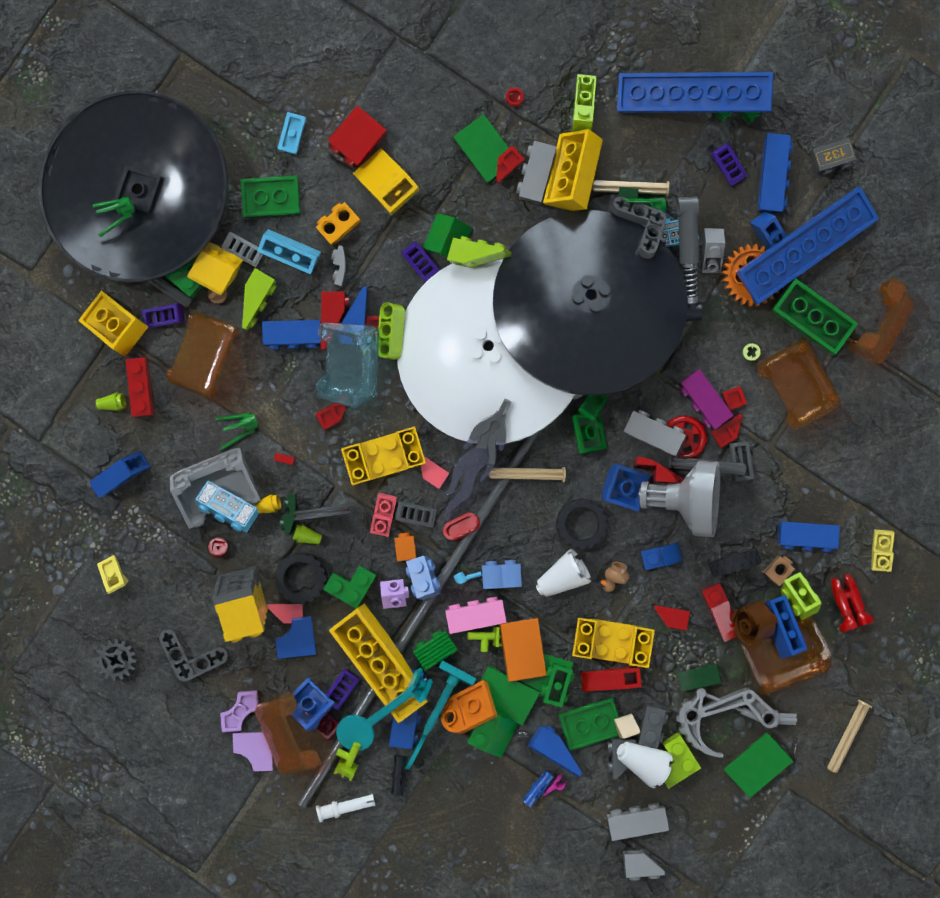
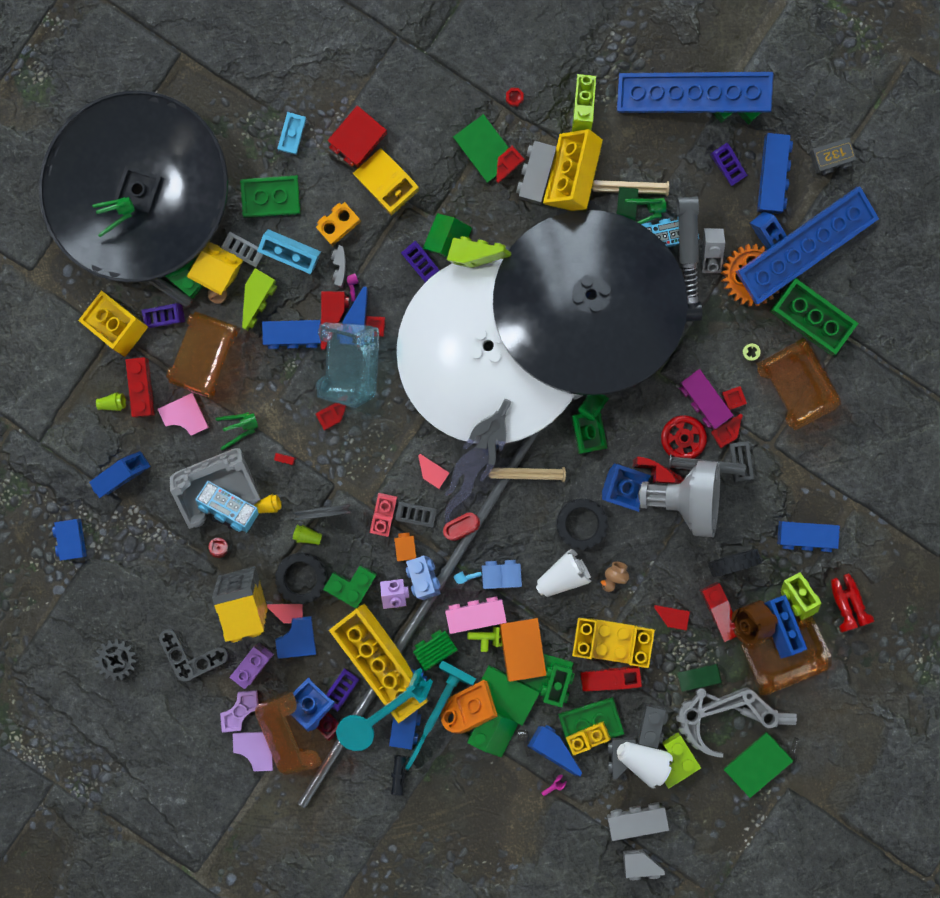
(69, 539): none -> blue brick
(112, 574): light yellow slope -> none
(184, 413): none -> bright pink tile
(251, 665): none -> medium lavender panel
(288, 521): dark green slope -> none
(335, 809): white pin -> none
(346, 765): lime arm -> none
(352, 280): none -> dark pink hand
(383, 456): yellow slope -> none
(391, 330): lime beam -> none
(538, 788): blue pin -> none
(588, 738): none -> yellow slope
(626, 726): tan slope -> none
(649, 223): dark grey beam -> none
(655, 433): light grey brick -> none
(661, 556): blue slope -> none
(771, 573): medium nougat brick -> none
(849, 736): tan axle -> none
(878, 346): clear orange windscreen -> none
(882, 550): light yellow slope -> none

